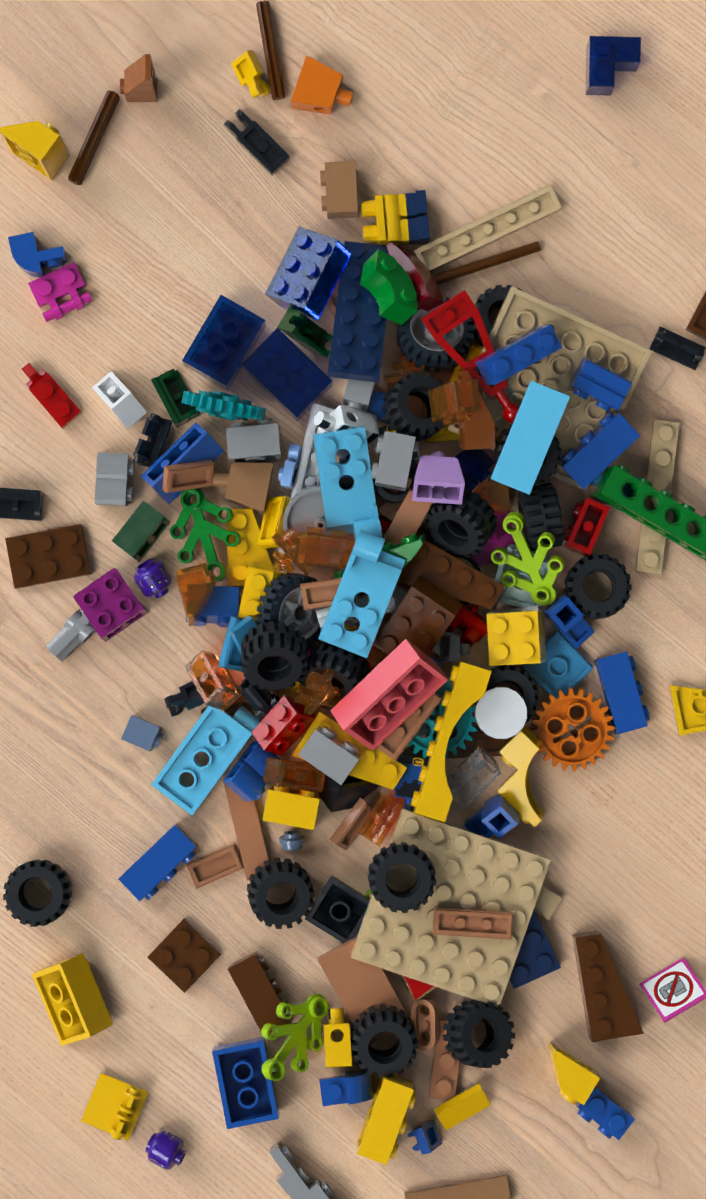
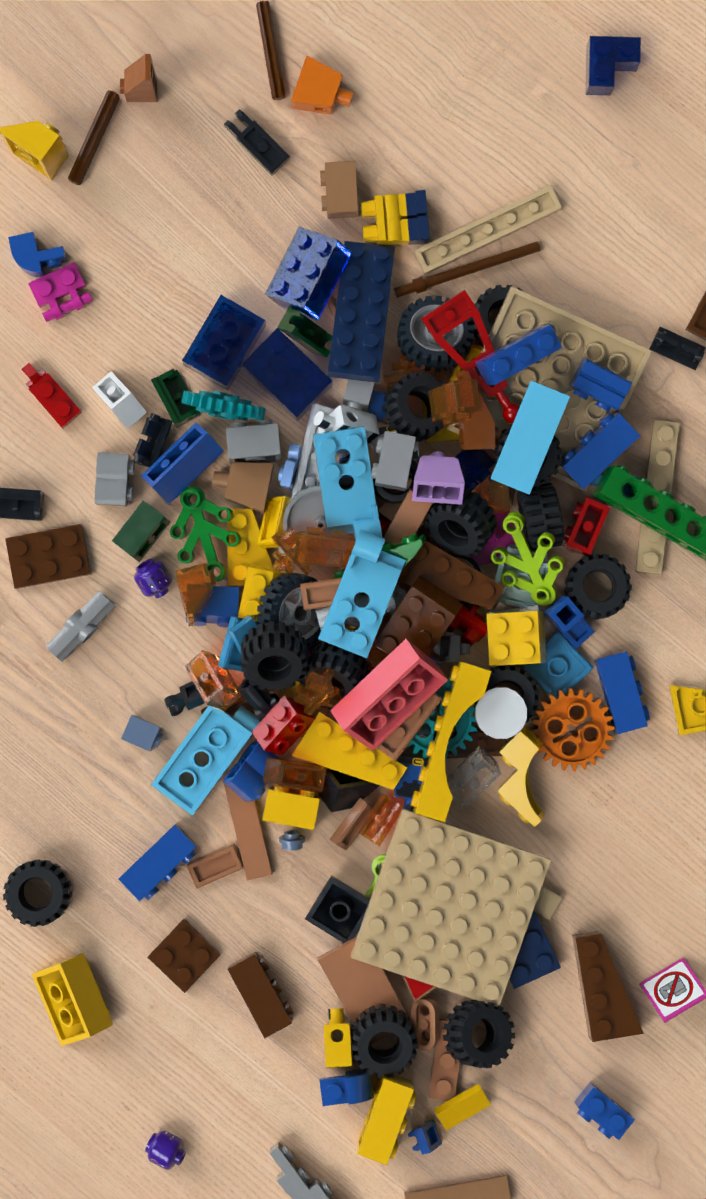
(110, 604): magenta bracket -> none
(114, 1107): yellow hinge -> none
(188, 476): nougat tile -> none
(243, 1088): blue brick -> none
(248, 71): yellow plate -> none
(280, 913): black tyre -> none
(313, 1010): lime plant -> none
(330, 754): light grey brick -> none
(390, 287): green brick -> none
(417, 893): black tyre -> none
(425, 286): dark red slope -> none
(472, 923): nougat tile -> none
(494, 818): blue brick -> none
(572, 1076): yellow slope -> none

